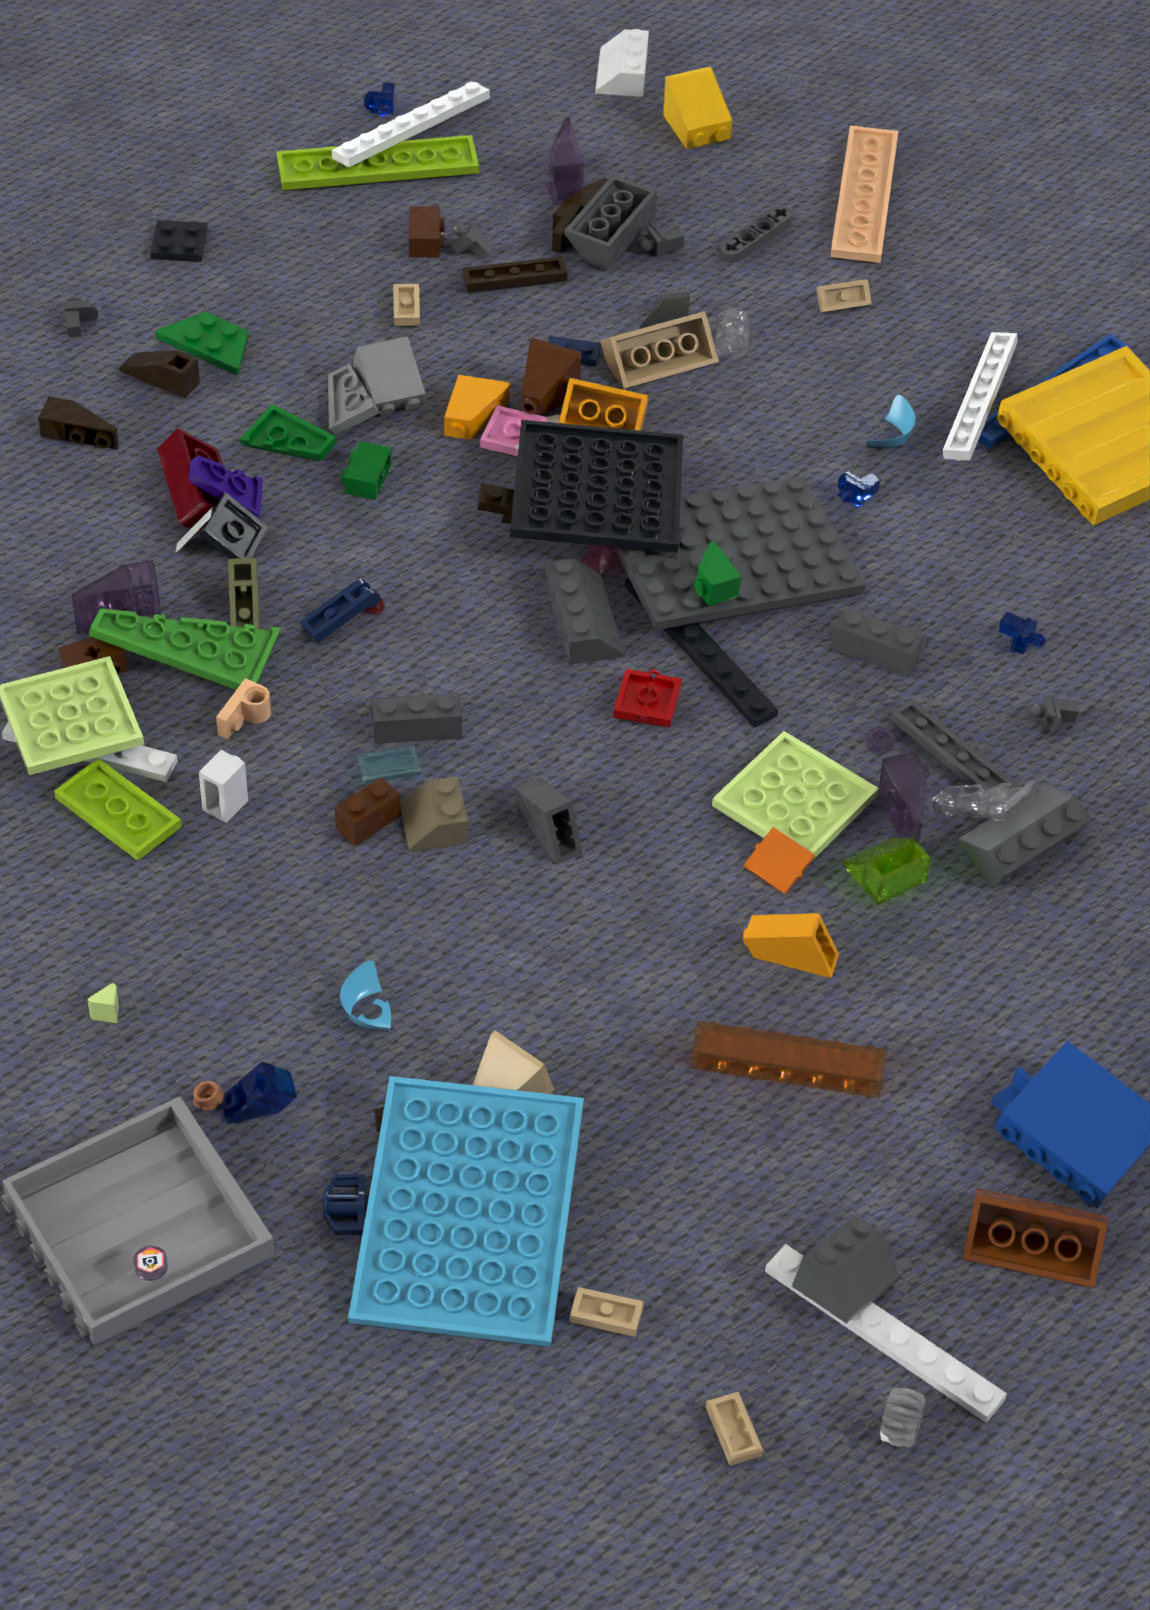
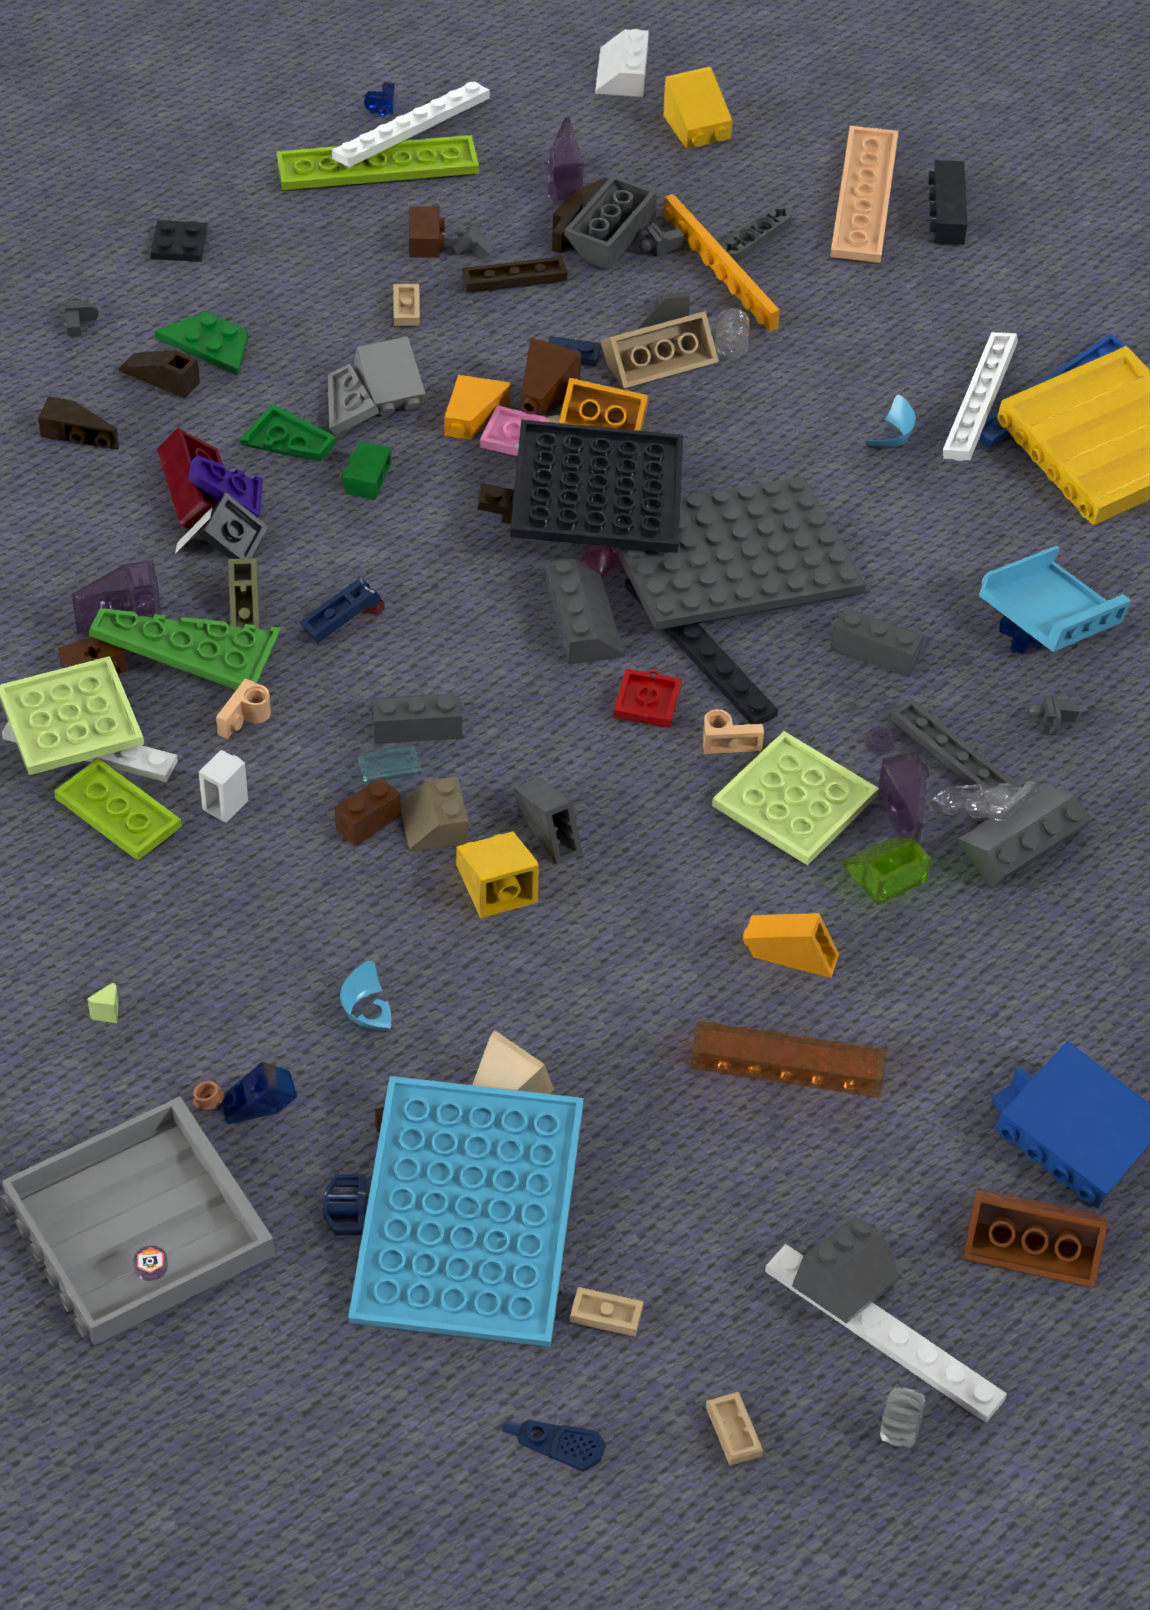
(498, 873): none -> yellow slope
(553, 1440): none -> dark blue piece
(716, 577): green slope -> none
(722, 263): none -> light orange plate
(724, 737): none -> light nougat plate
(779, 860): orange piece -> none
(844, 295): tan plate -> none
(857, 490): clear blue piece -> none
(948, 202): none -> black brick
(1050, 601): none -> medium azure panel

